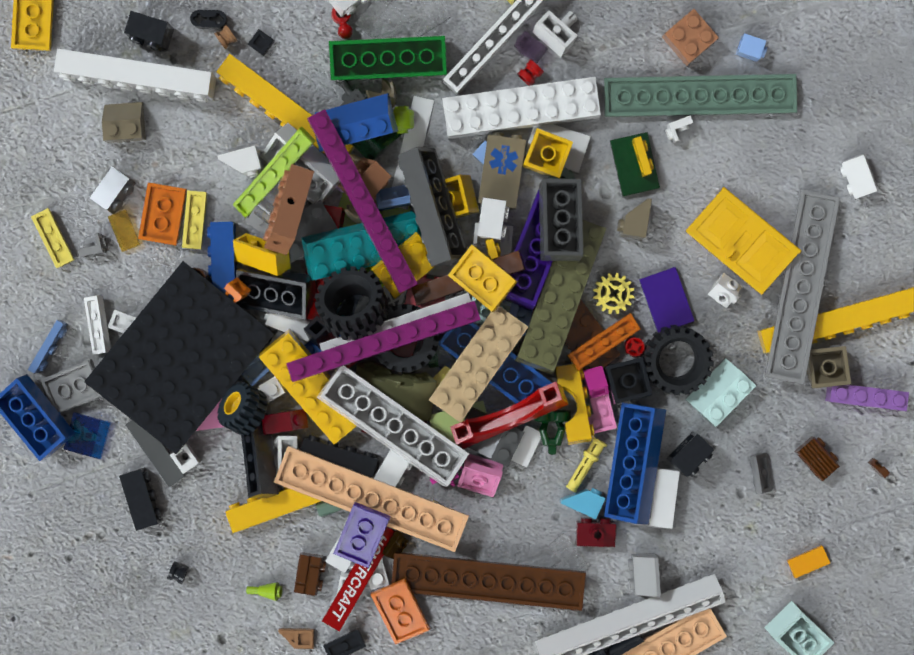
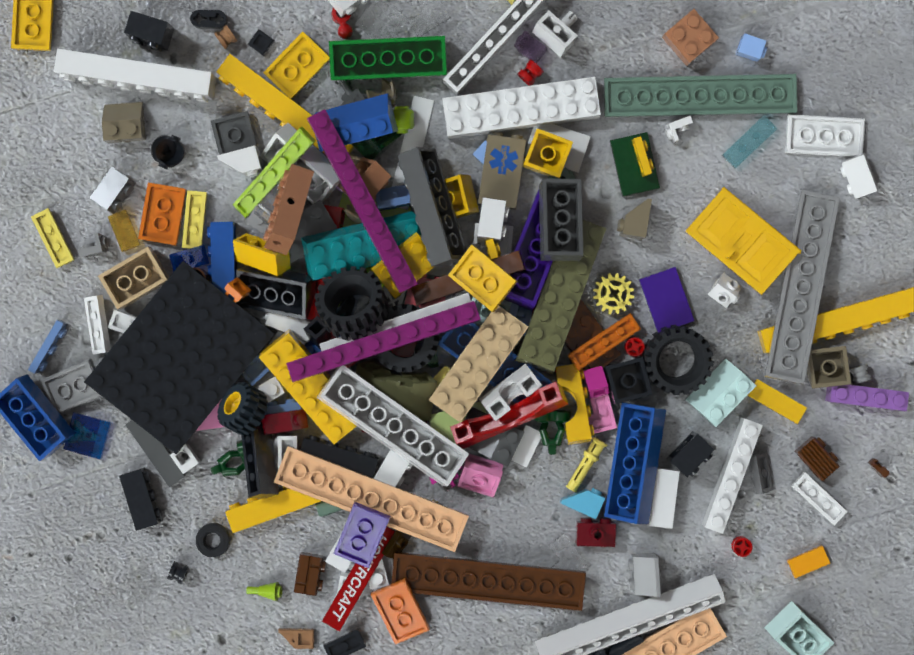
(134, 278): none -> tan brick
(167, 151): none -> black cap
(193, 257): none -> clear blue plate
(209, 551): none -> black tyre
(222, 466): none -> dark green piece
(233, 132): none -> dark grey plate
(289, 405): none -> medium blue plate
(297, 65): none -> yellow plate
(518, 383): none -> white arch
(731, 475): none -> white brick
(745, 547): none -> red wheel
(749, 141): none -> clear light blue tile
(777, 401): none -> yellow tile
(819, 498): none -> white plate
(824, 135): none -> white tile
(860, 373): none -> light grey wheel

